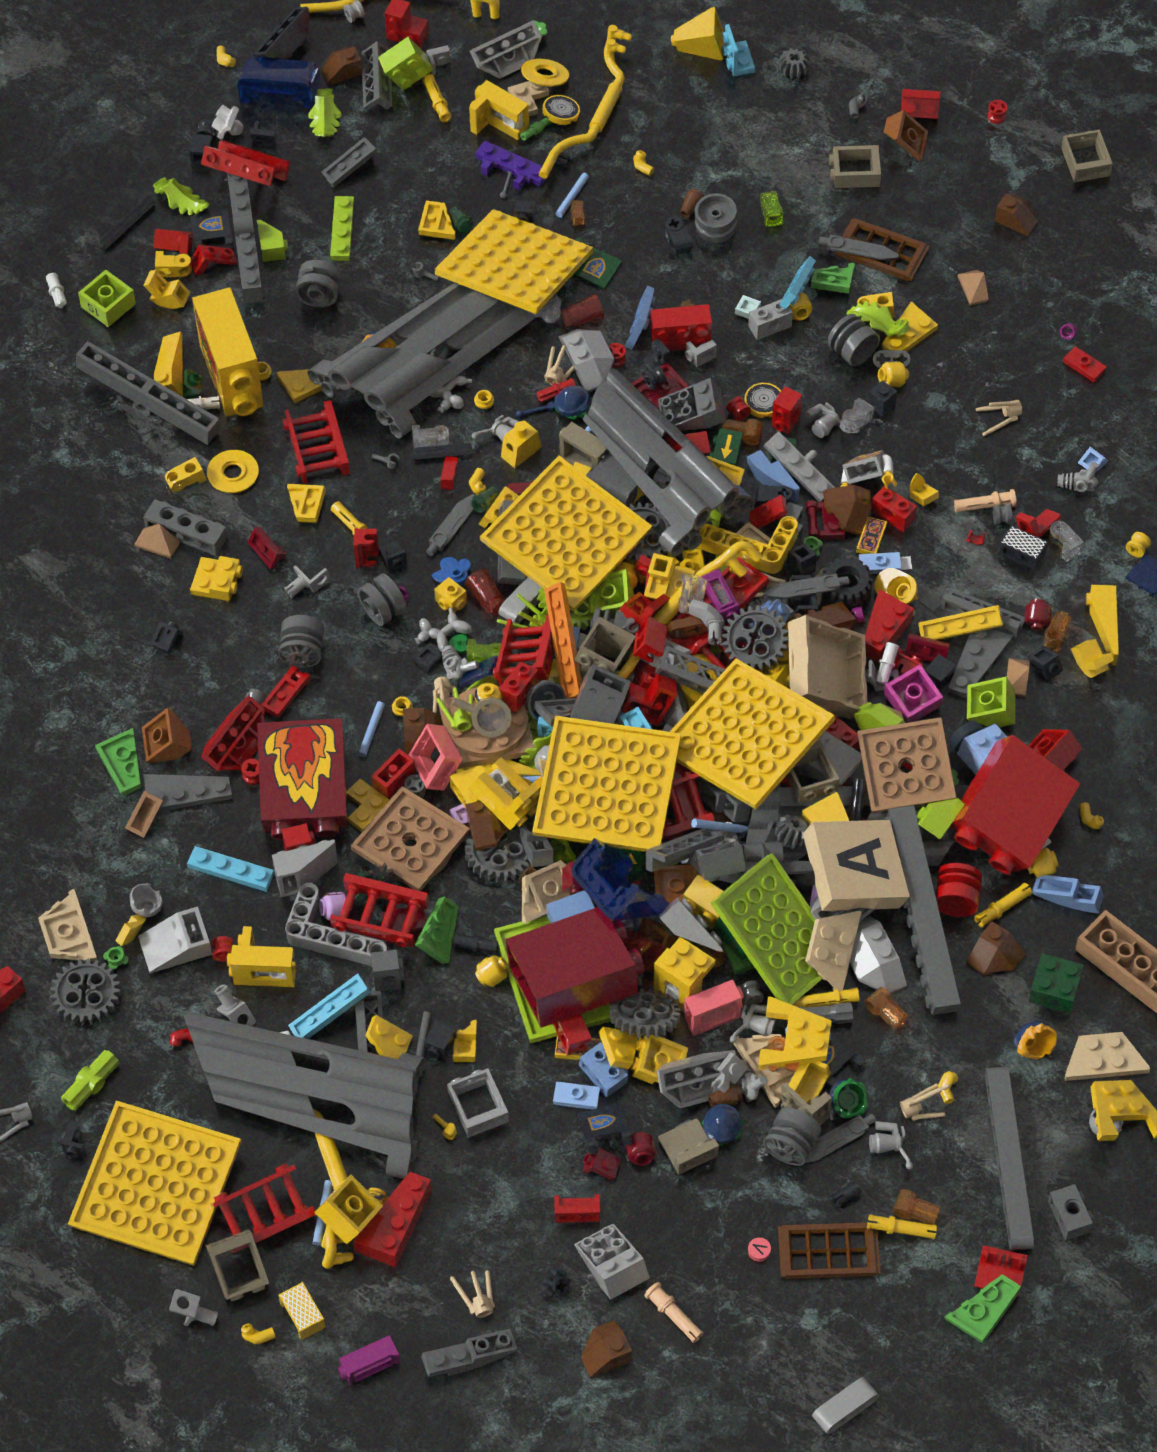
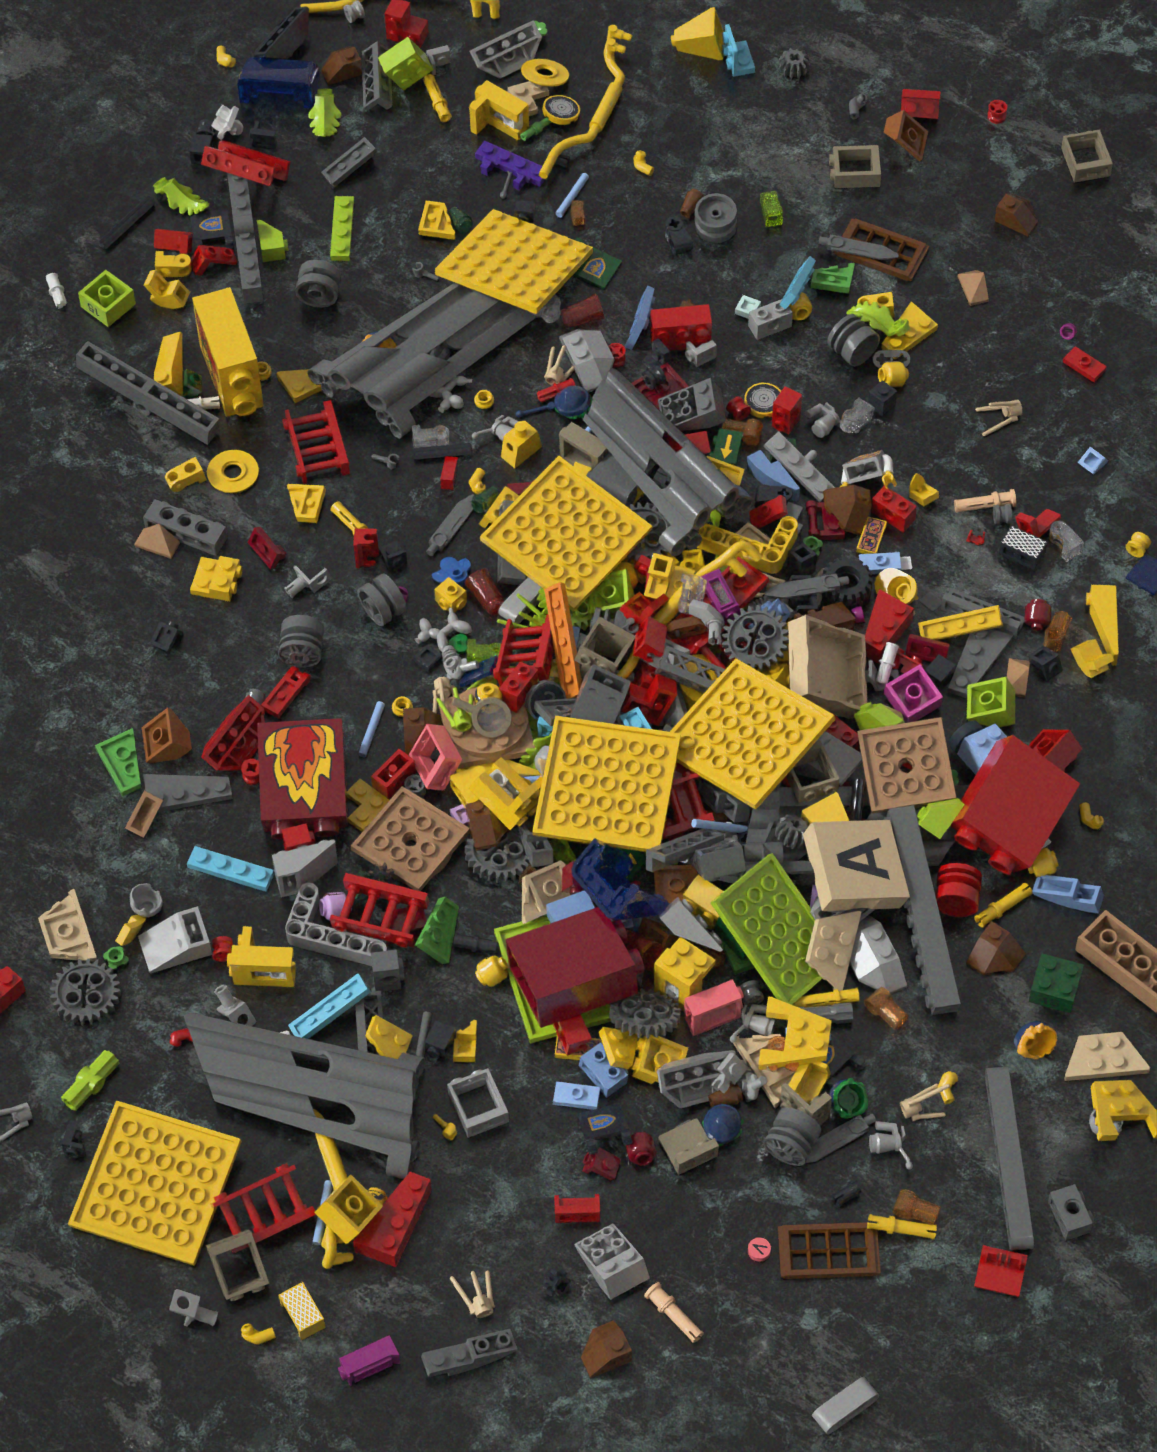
(984, 1311): bright green wing -> none
(1081, 481): light grey piece -> none

